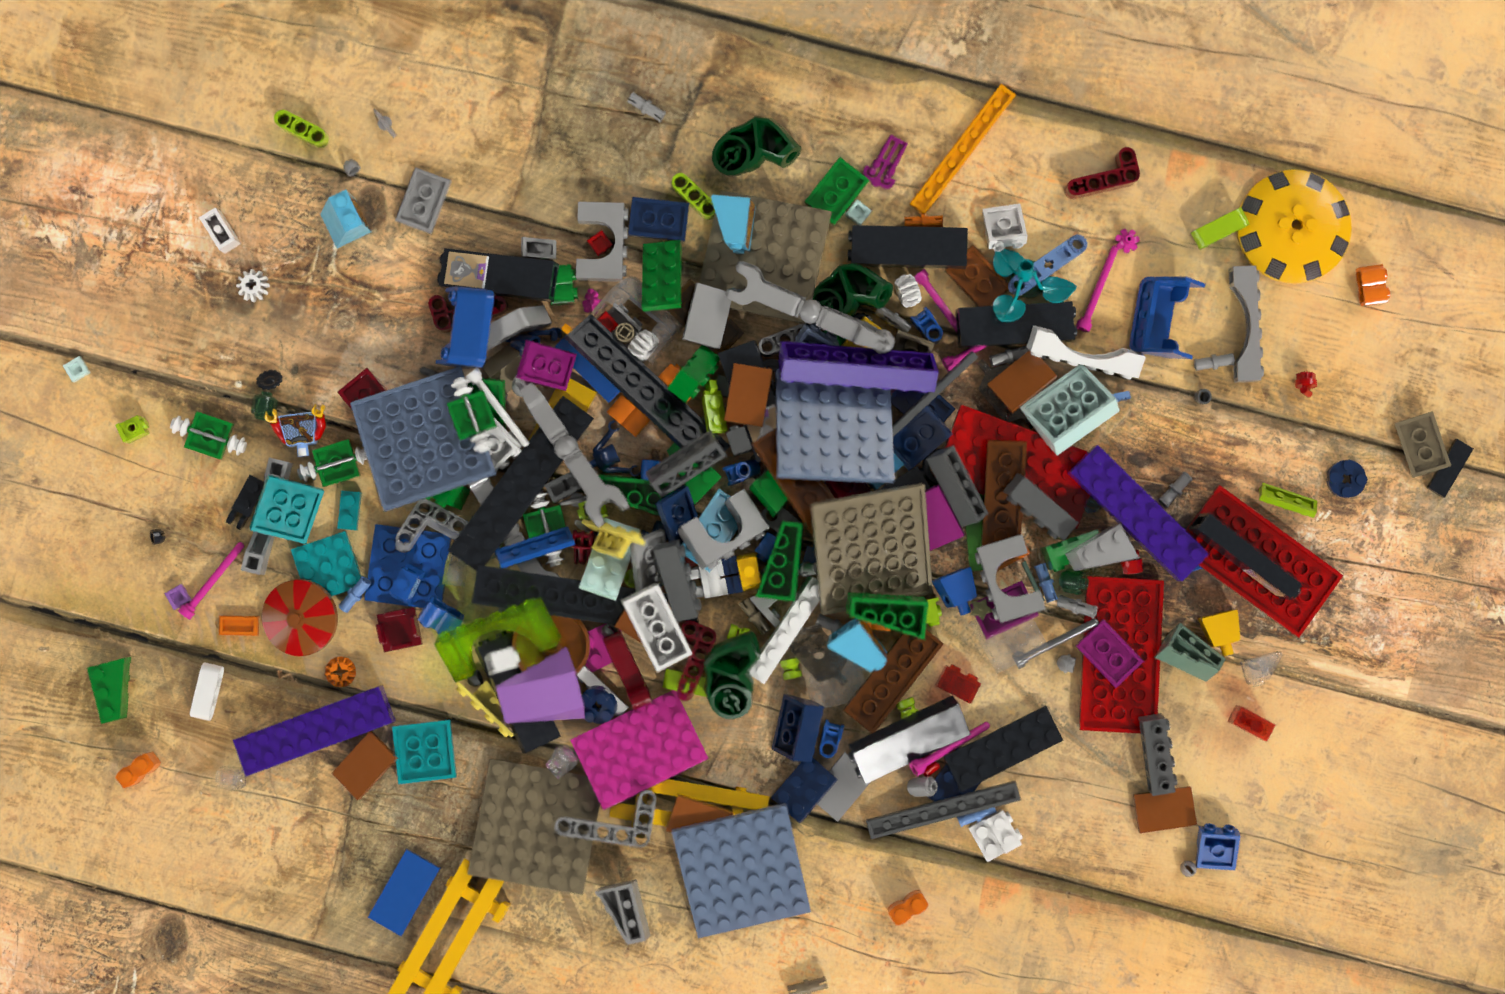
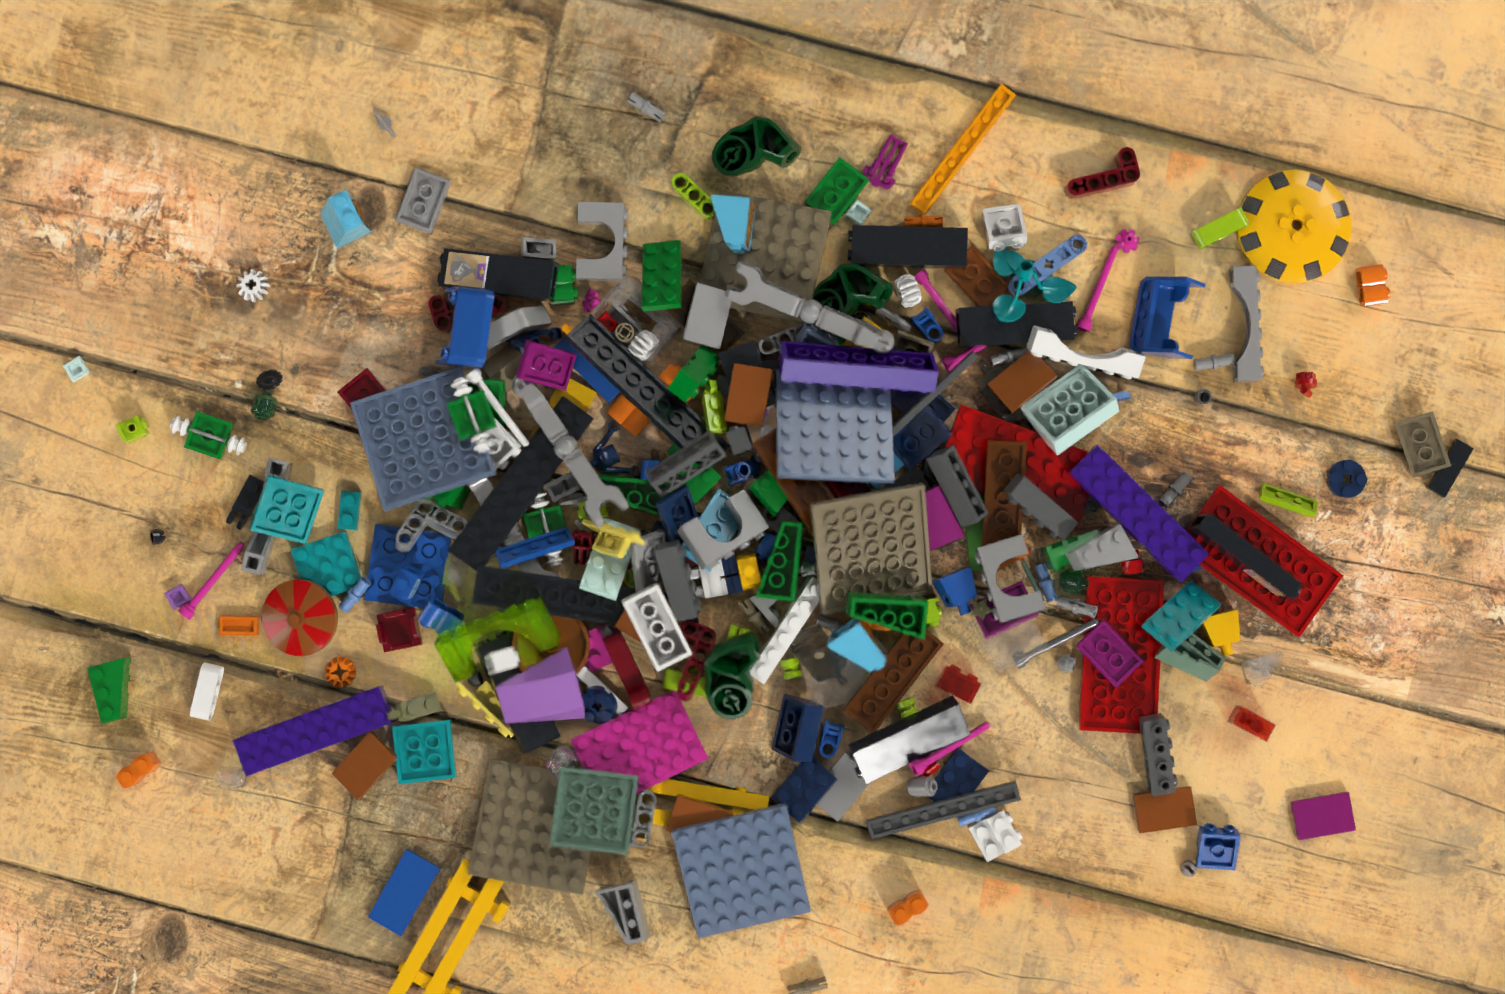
(220, 230): white brick -> none
(299, 429): torso -> none
(307, 135): lime beam -> none
(334, 463): green plate -> none
(351, 167): light grey hinge -> none
(415, 708): none -> olive hinge
(594, 810): none -> sand green plate
(600, 243): red tile -> none
(658, 219): dark blue plate -> none
(1003, 748): black plate -> none
(1181, 615): none -> teal plate
(1323, 815): none -> magenta tile

